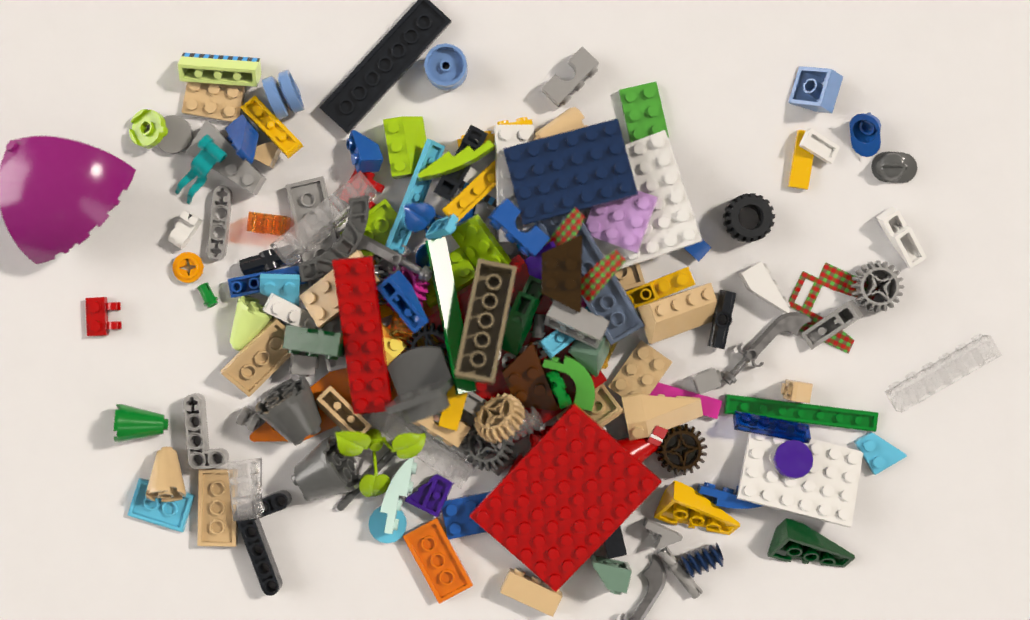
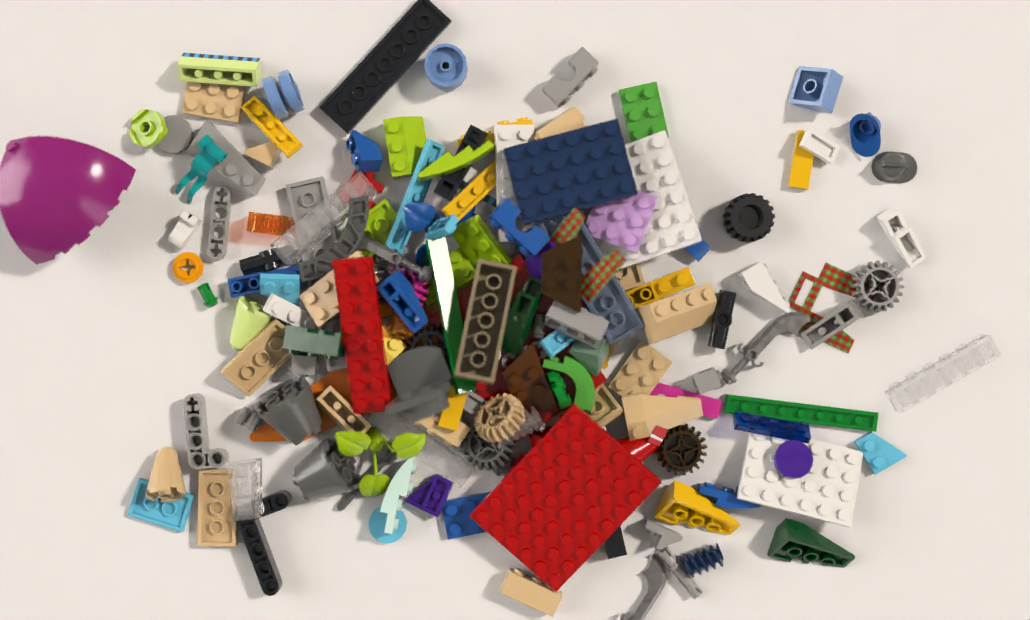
(97, 316): red plate -> none
(137, 423): green cone -> none
(243, 138): blue slope -> none
(438, 560): orange plate -> none
(613, 573): sand green slope -> none
(796, 391): tan slope -> none

